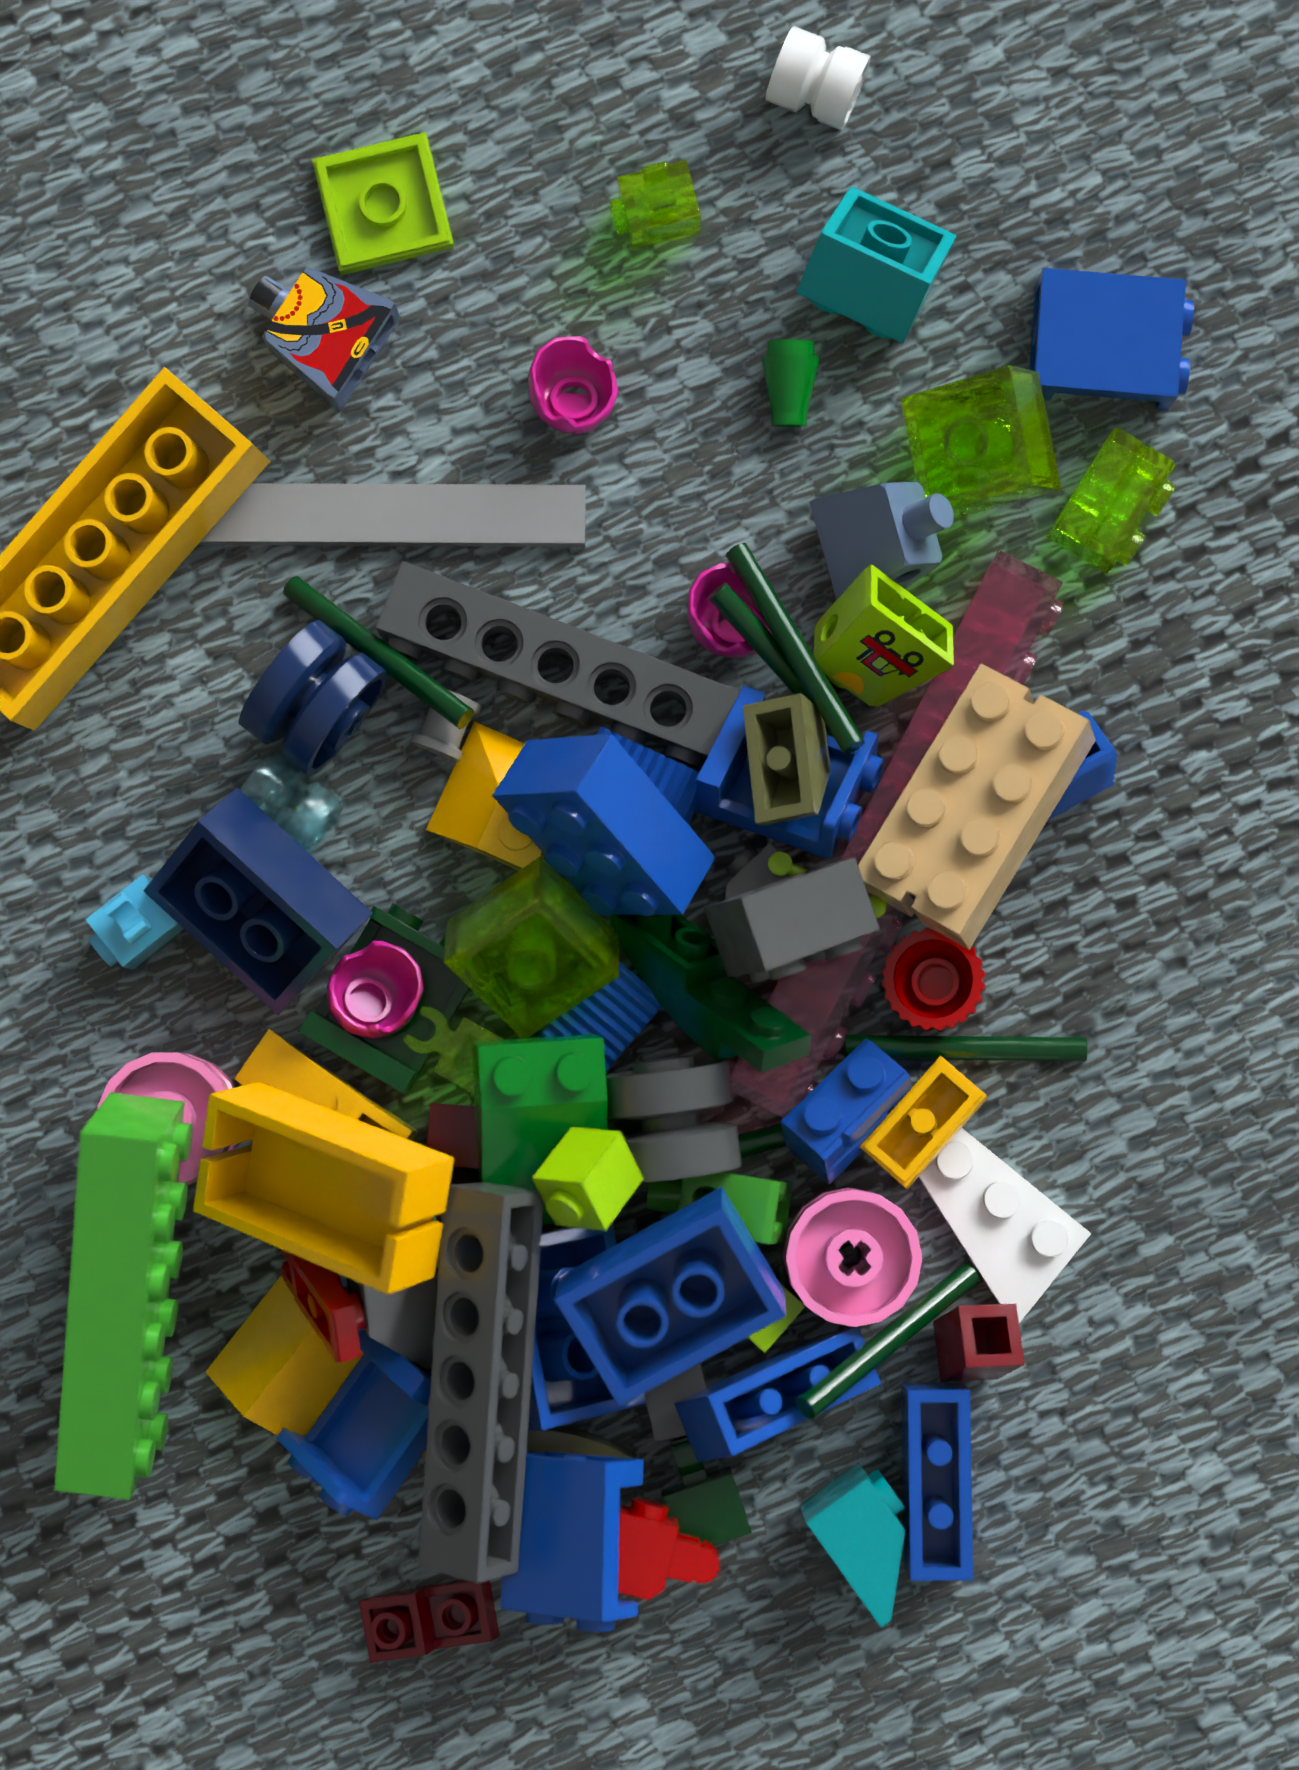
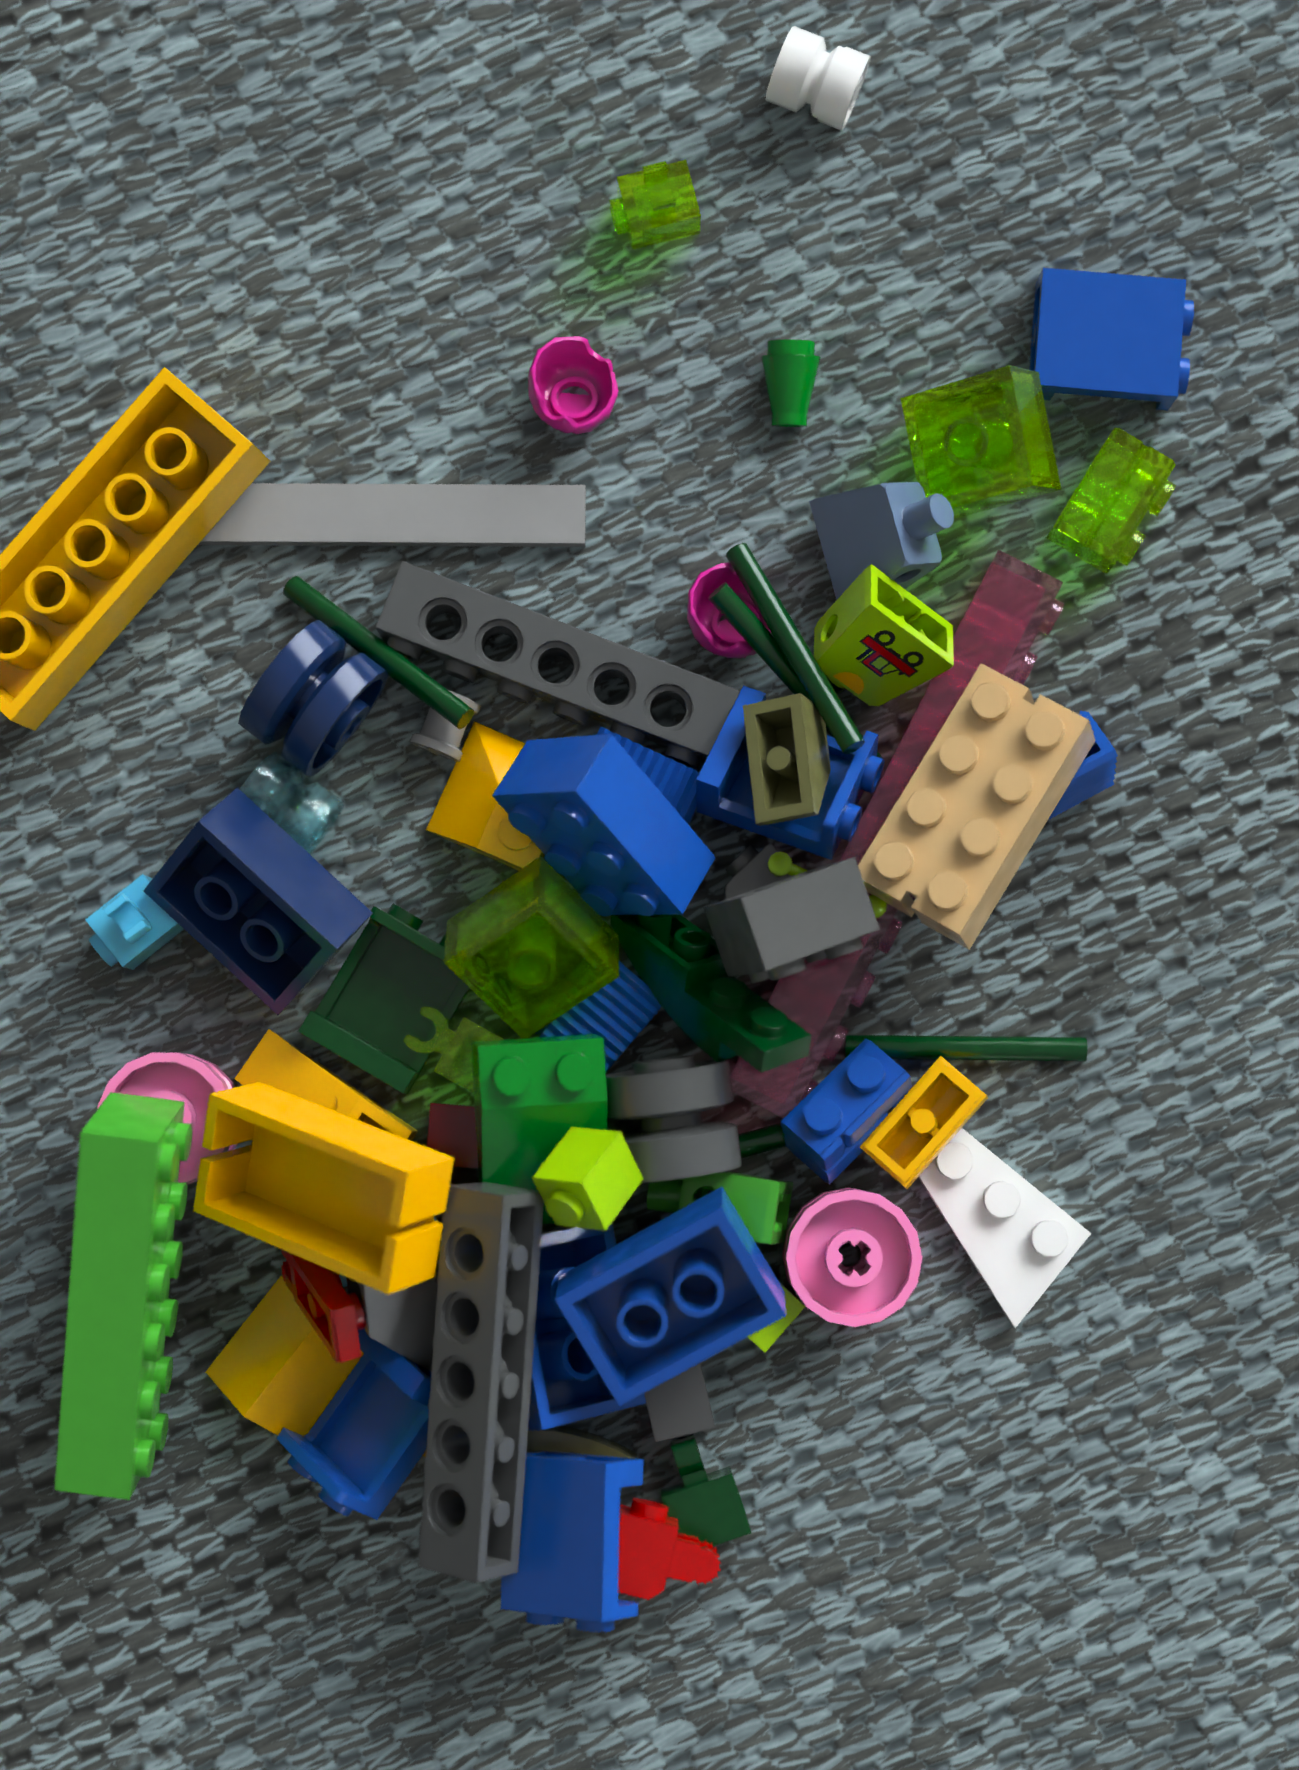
(324, 330): torso -> none
(375, 990): dark pink hair -> none
(383, 203): lime tile -> none
(428, 1619): dark red slope -> none
(765, 1396): blue brick -> none
(861, 1534): teal slope -> none
(875, 264): teal slope -> none
(888, 1340): dark green bar -> none
(937, 1481): blue brick -> none
(943, 982): red hat -> none
(978, 1342): dark red brick -> none

